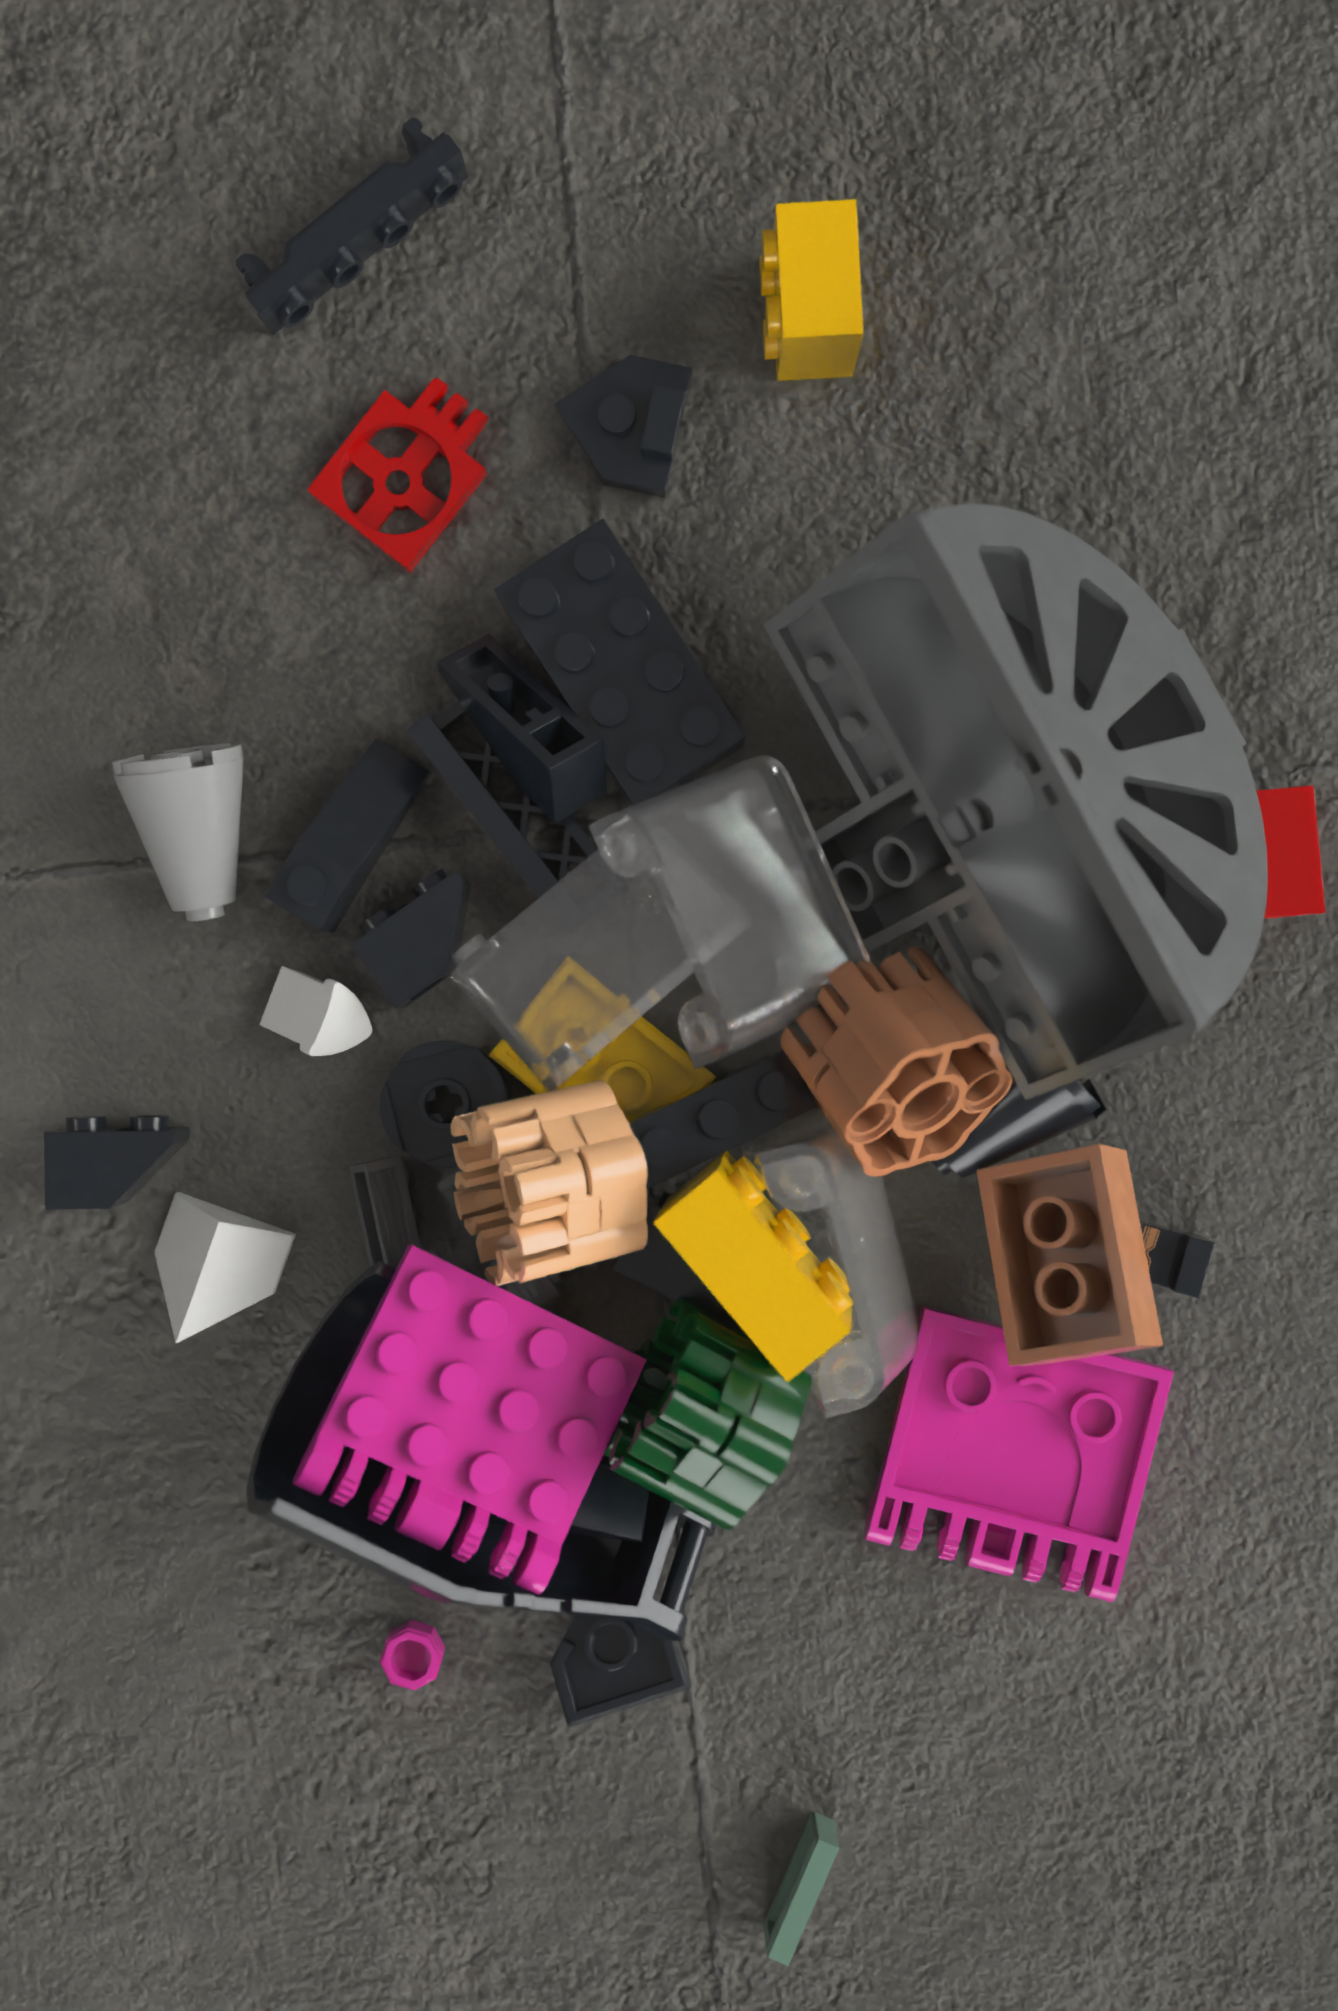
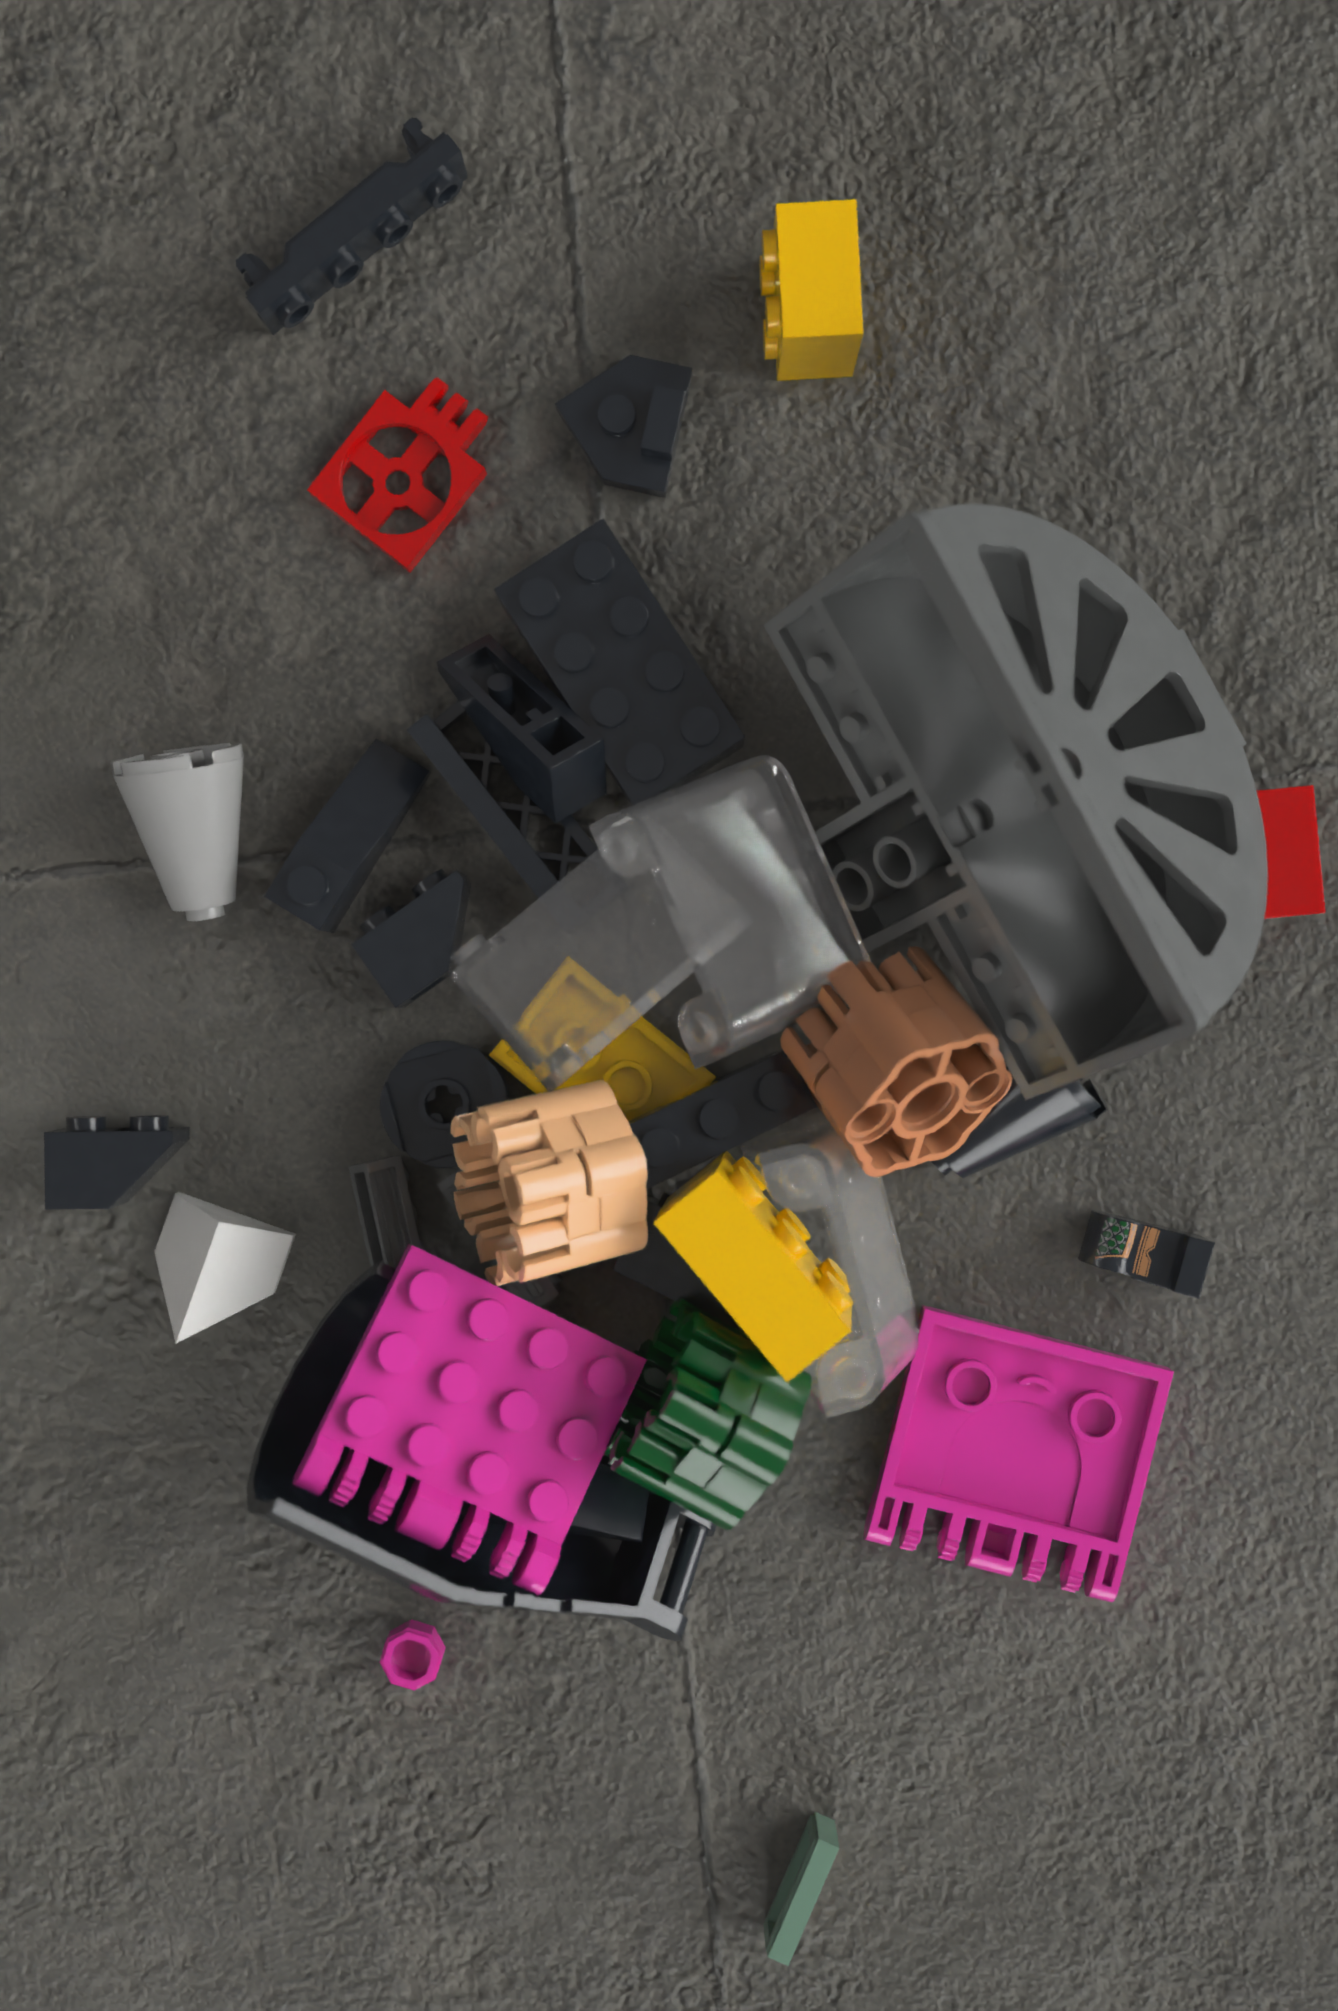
(315, 1013): white tile -> none
(614, 1667): black plate -> none
(1068, 1256): nougat brick -> none

